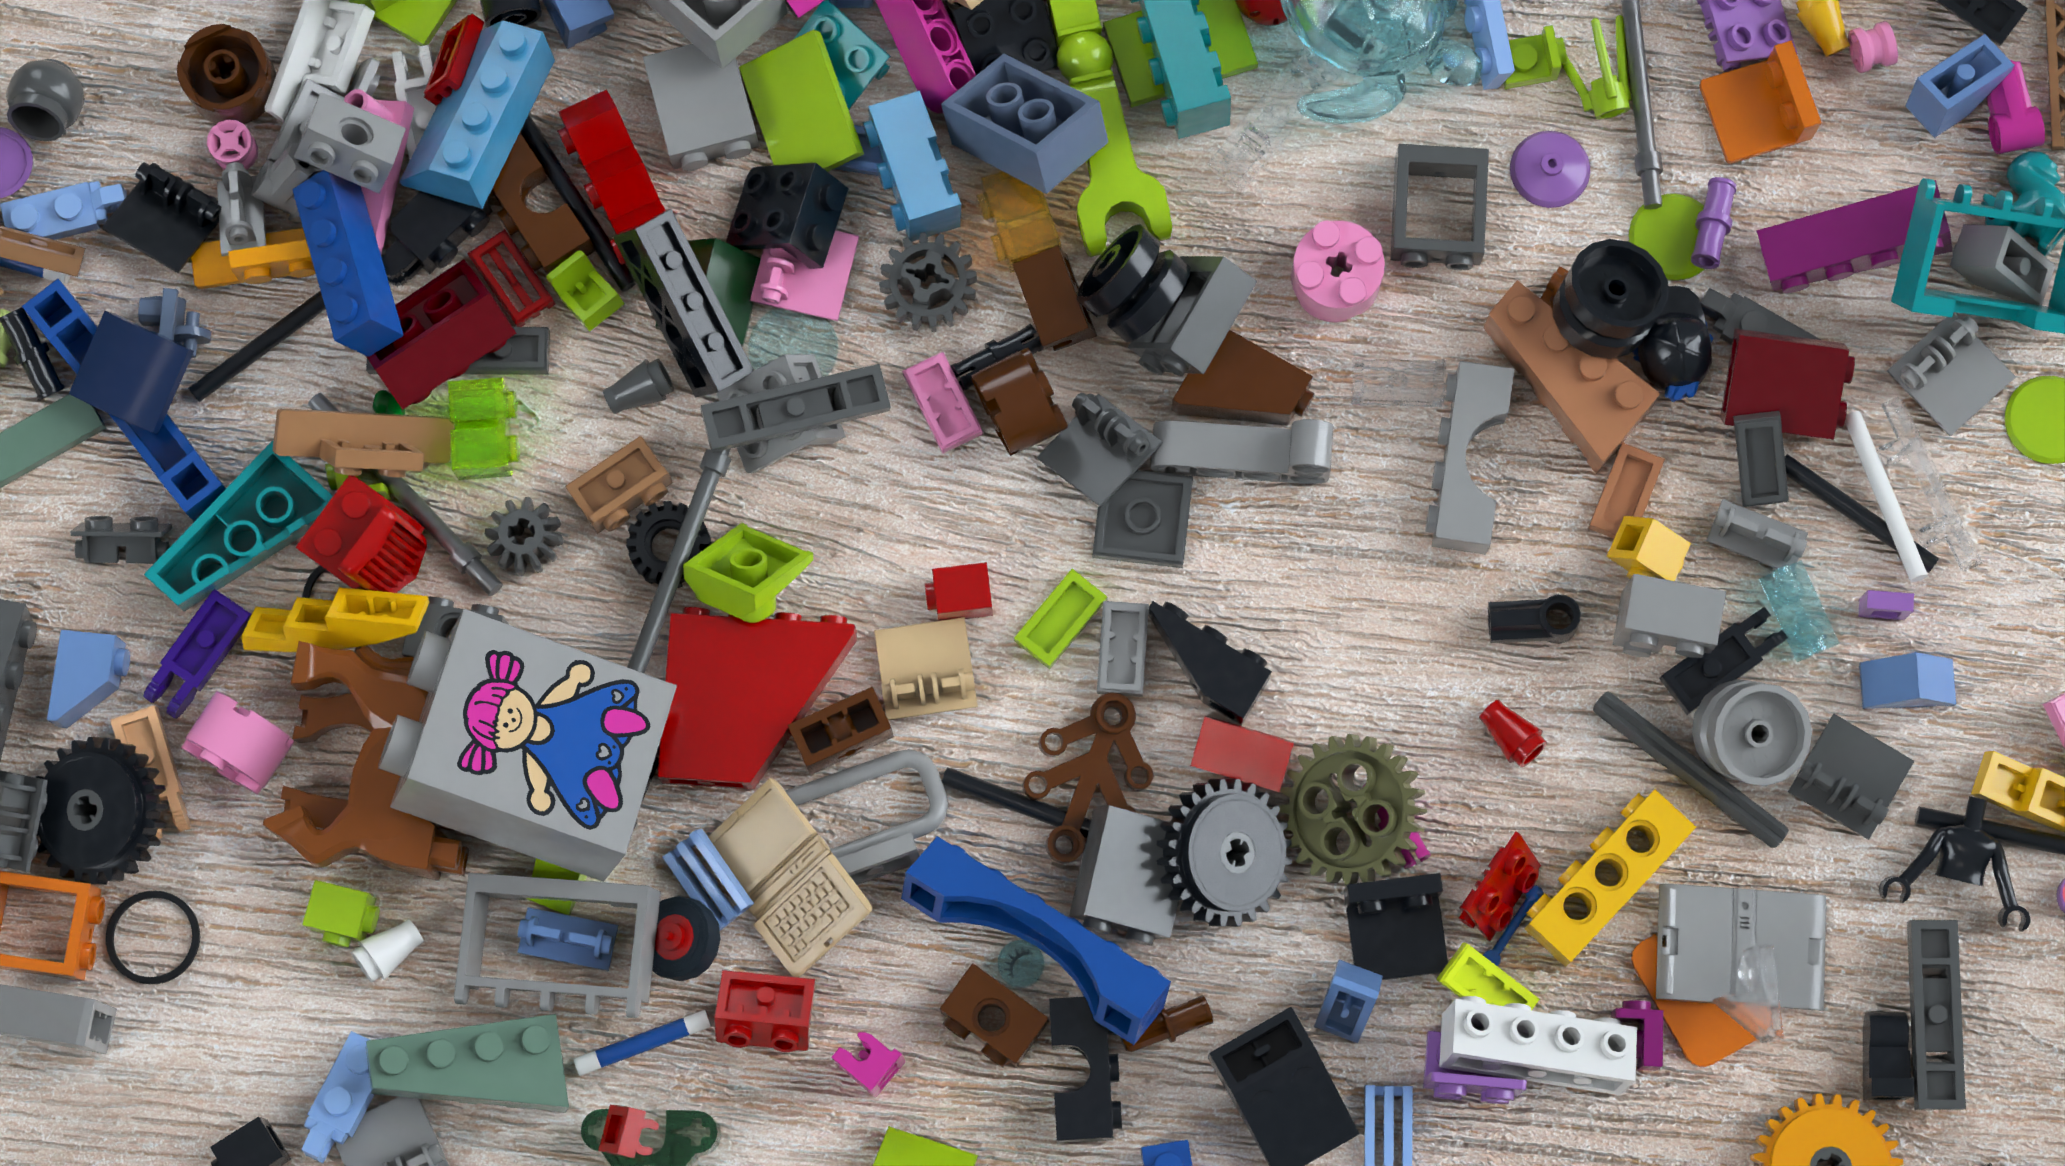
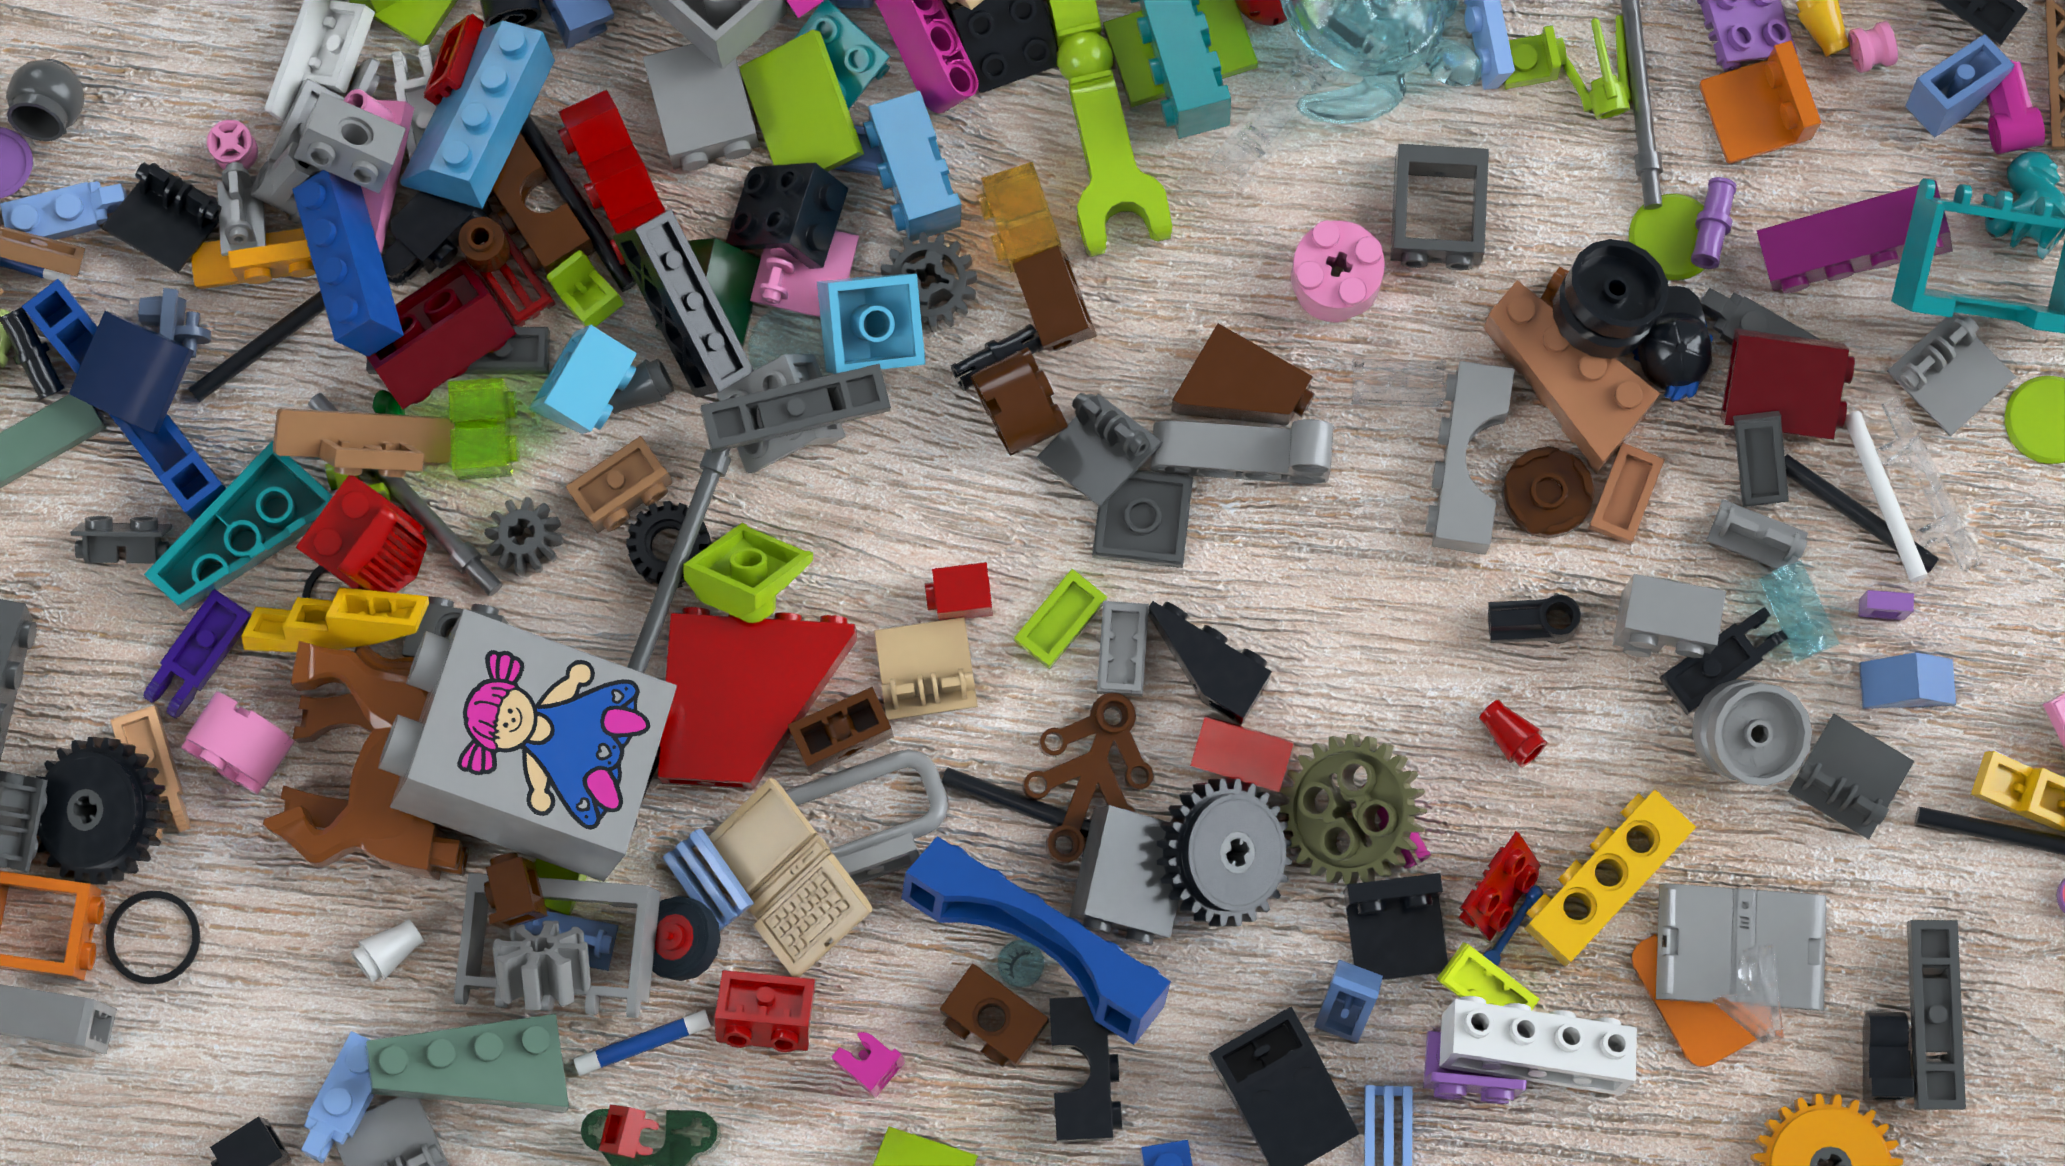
(85, 674): medium blue slope -> none
(210, 56): reddish brown brick -> none
(340, 913): lime brick -> none
(490, 255): none -> reddish brown brick
(513, 891): none -> reddish brown brick
(541, 965): none -> light grey gear
(585, 381): none -> medium azure slope
(871, 322): none -> medium azure slope
(942, 402): bright pink plate -> none
(1025, 123): sand blue brick -> none
(1133, 283): black wheel -> none
(1174, 1023): reddish brown axle -> none
(1198, 319): window -> none
(1545, 505): none -> reddish brown tile
(1550, 169): medium lavender piece -> none
(1648, 548): yellow brick -> none
(1649, 1033): magenta bracket -> none
(1690, 770): dark grey axle -> none
(1964, 857): black piece -> none
(2002, 262): light grey slope -> none

